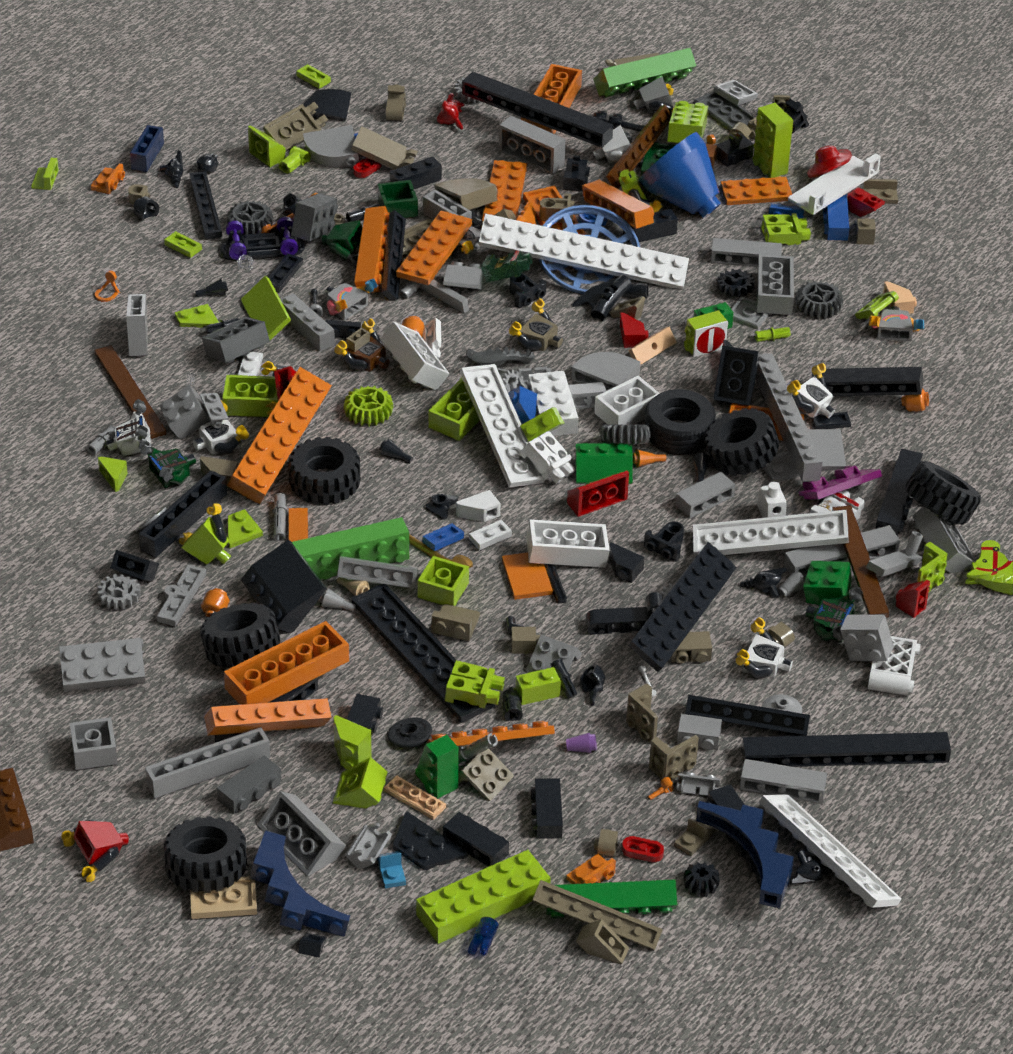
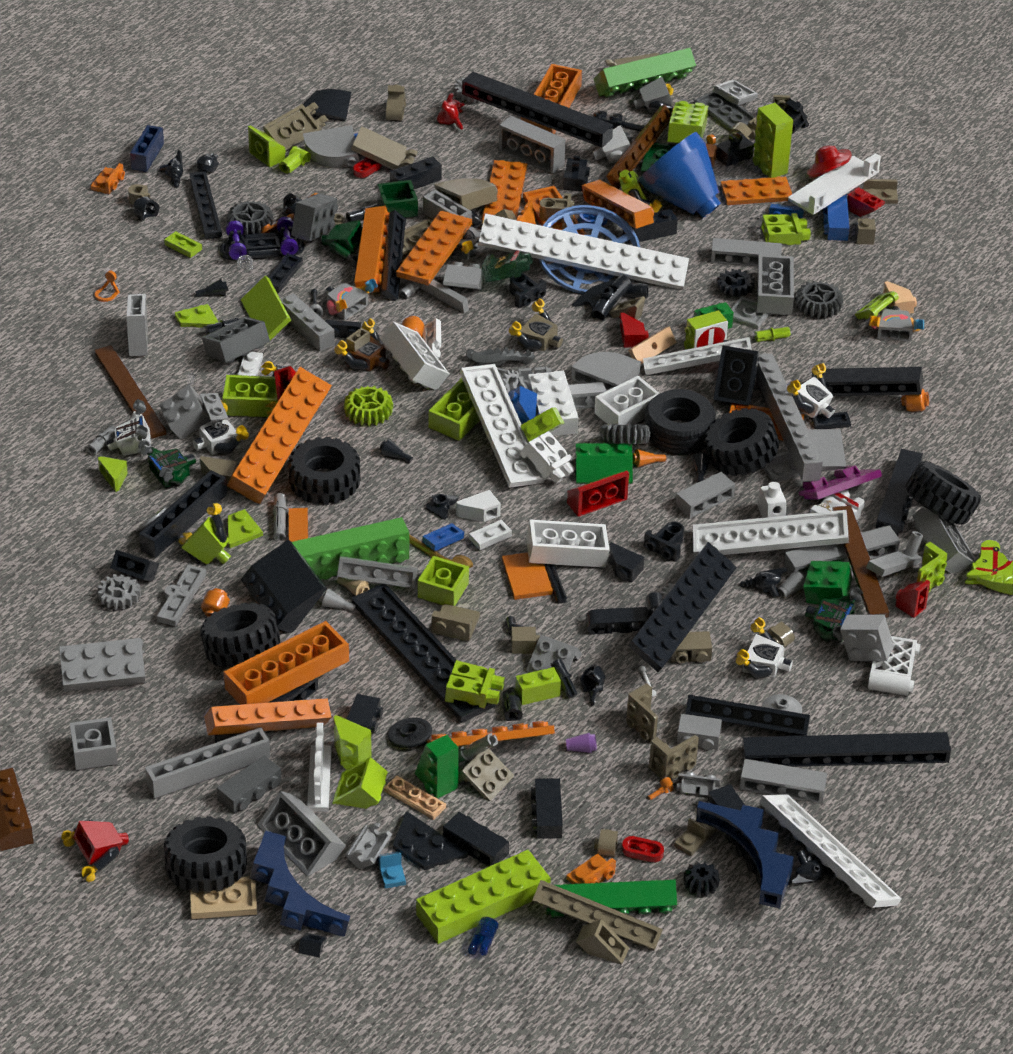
(45, 177): lime panel -> none
(313, 76): lime plate -> none
(319, 774): none -> white fence
(690, 357): none -> white plate

